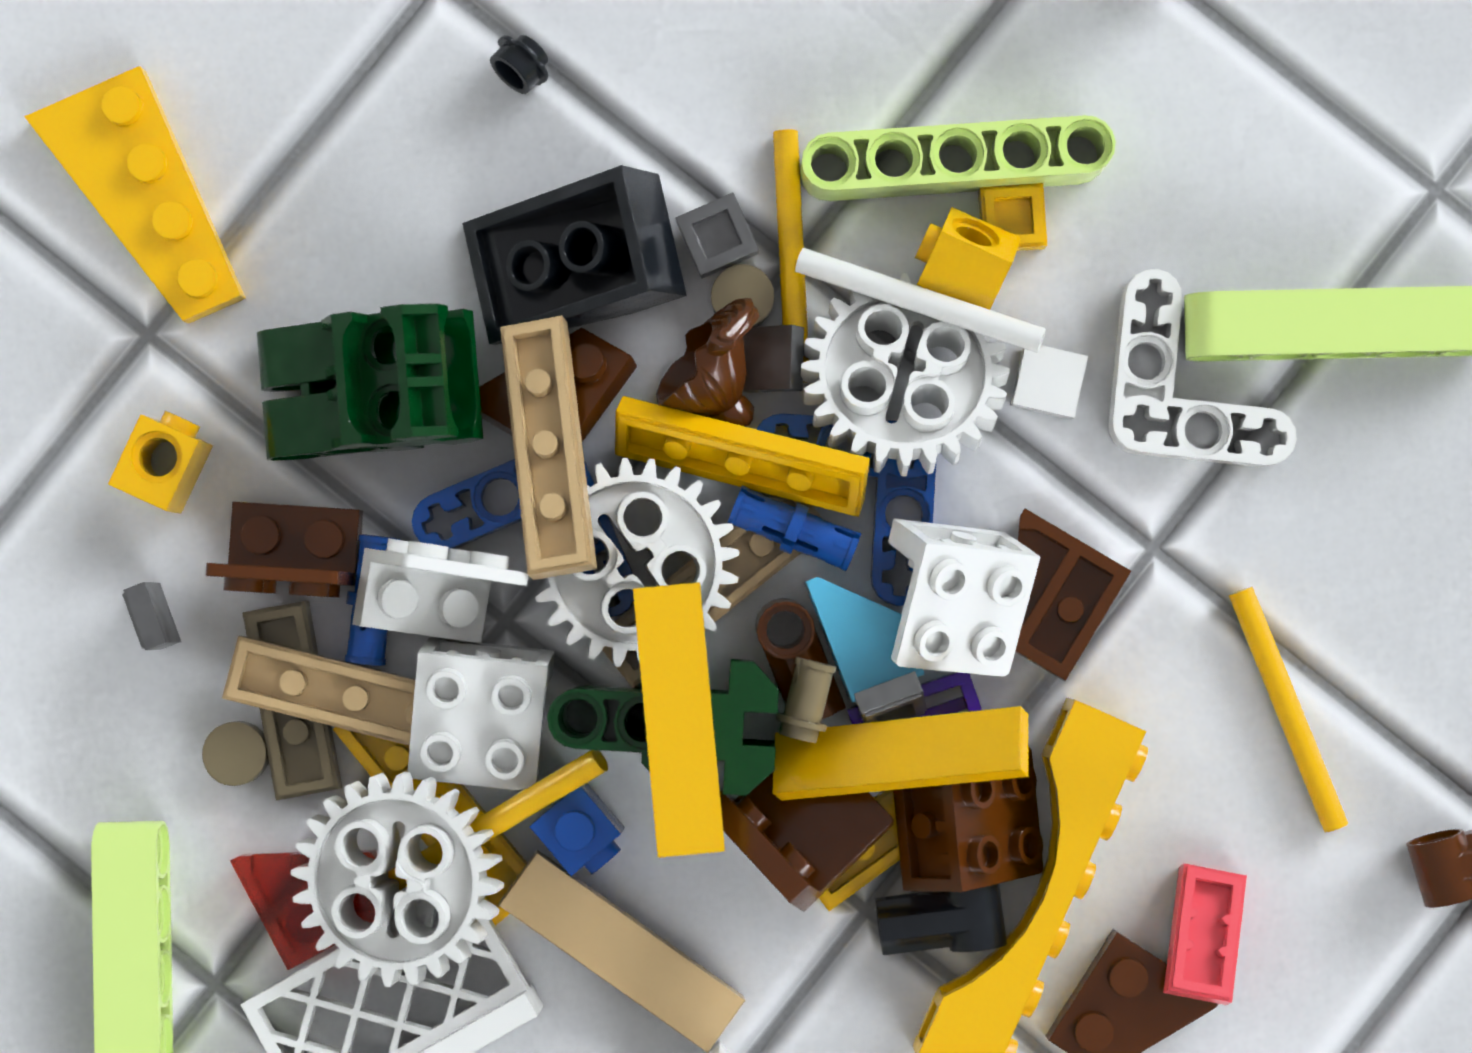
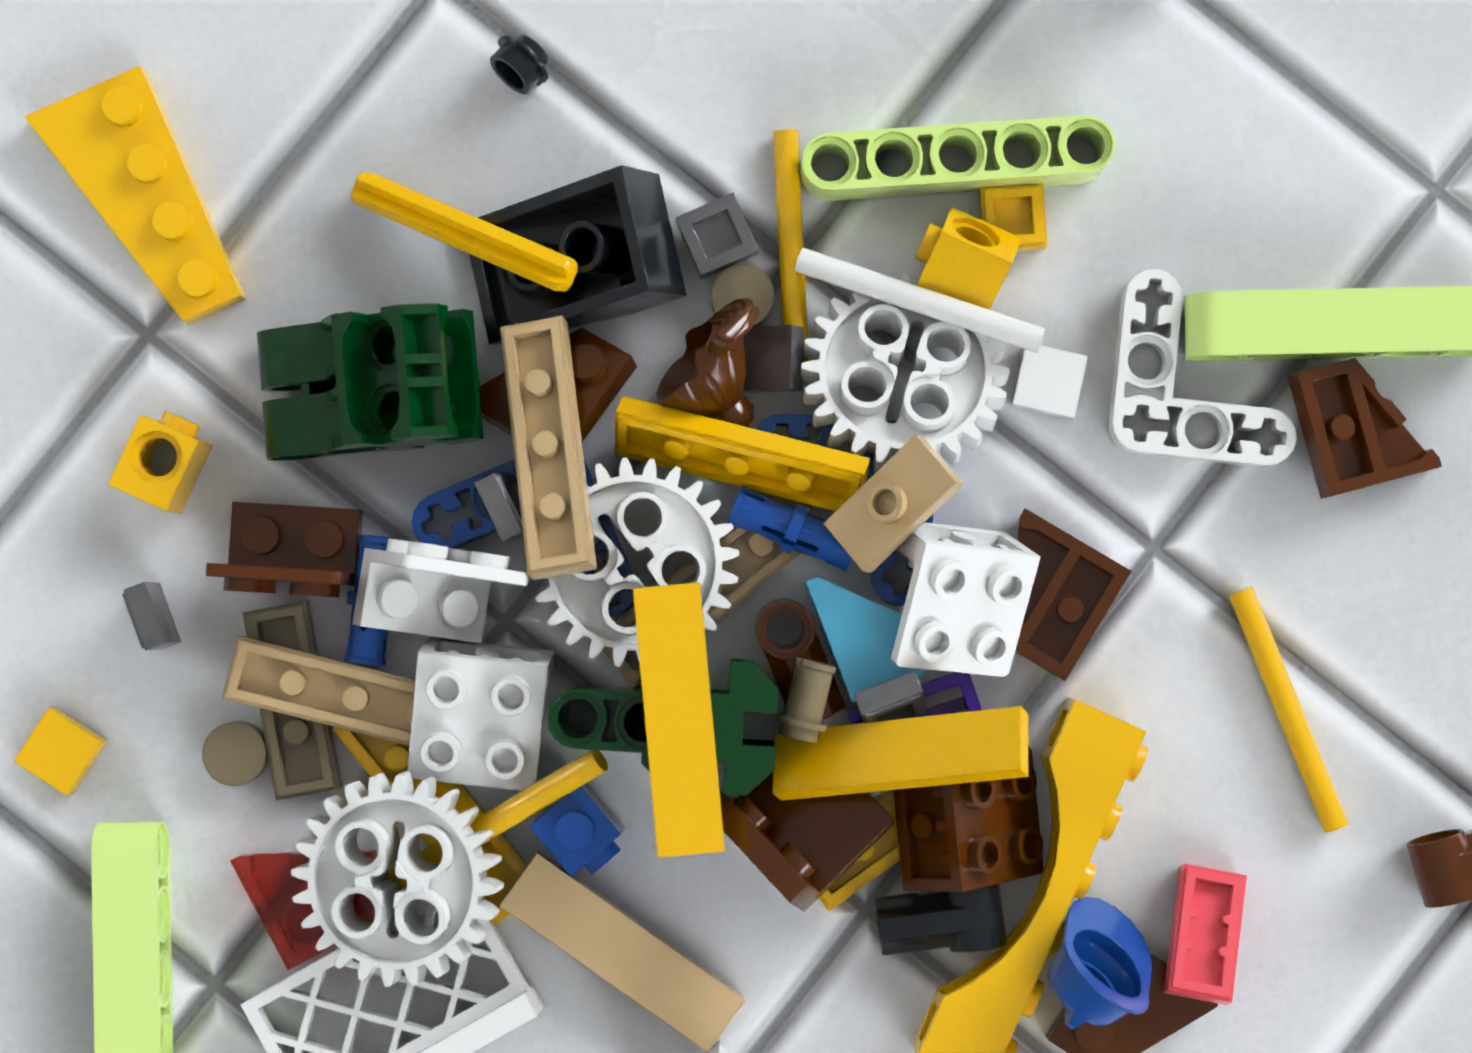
(60, 751): none -> yellow tile
(464, 232): none -> yellow axle
(502, 503): none -> flat silver tile
(893, 503): none -> tan plate
(1100, 965): none -> blue piece
(1353, 430): none -> reddish brown wing

